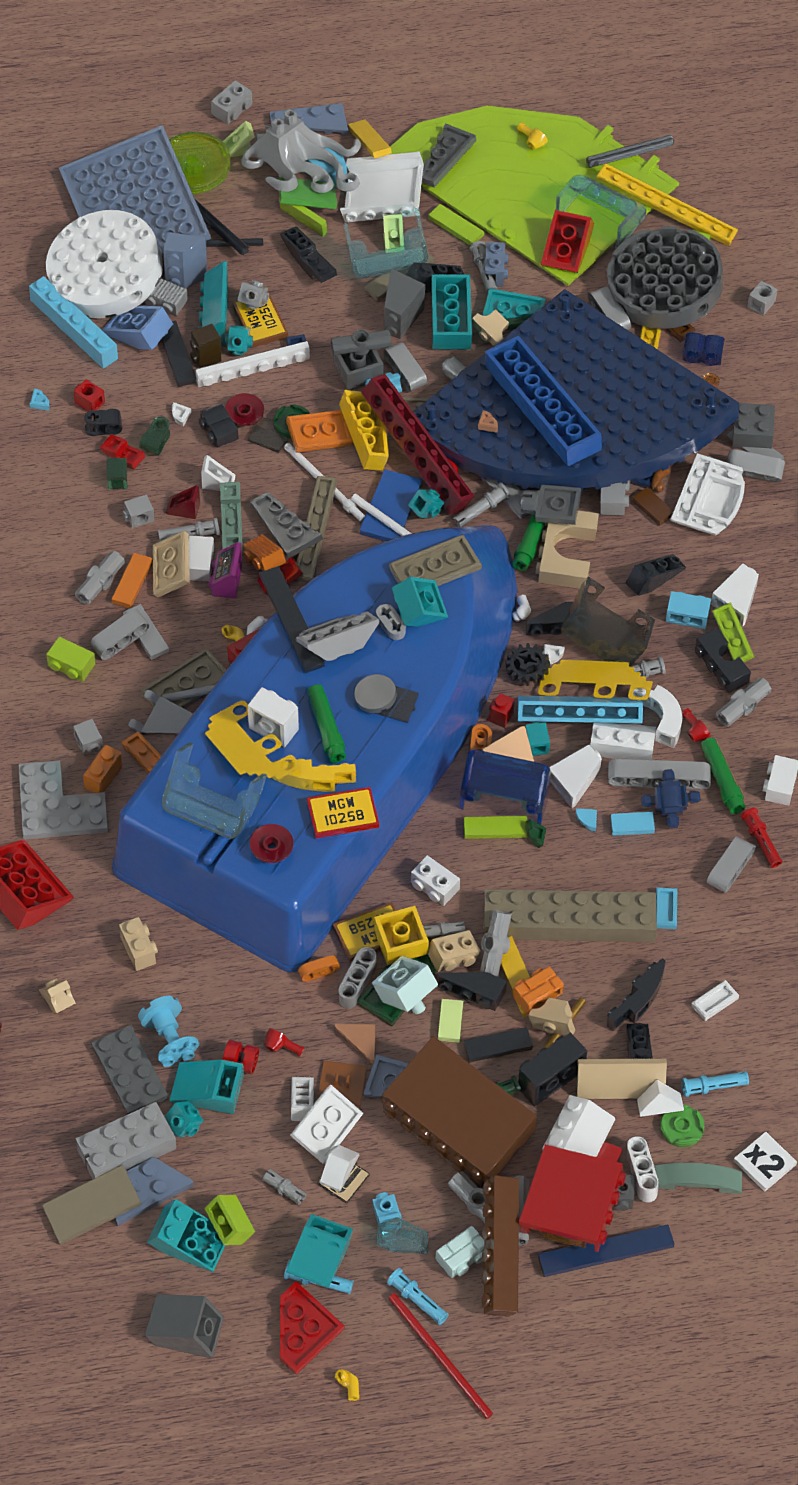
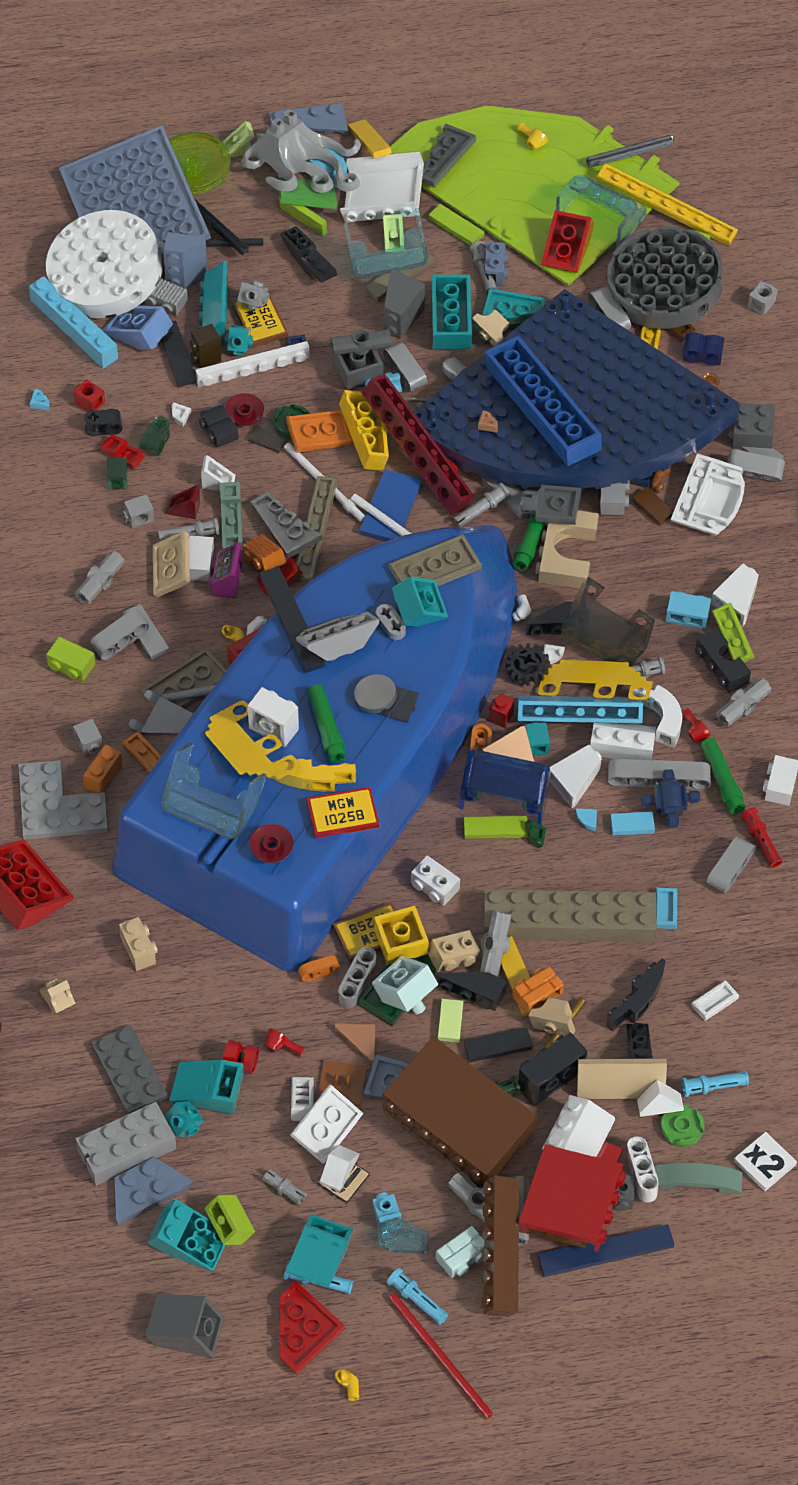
(91, 1204): dark tan tile -> none
(132, 580): orange tile -> none
(162, 1017): medium azure piece -> none
(231, 102): light grey brick -> none
(423, 272): black slope -> none
(426, 503): teal brick -> none
(444, 929): light grey pin -> none
(654, 573): black slope -> none

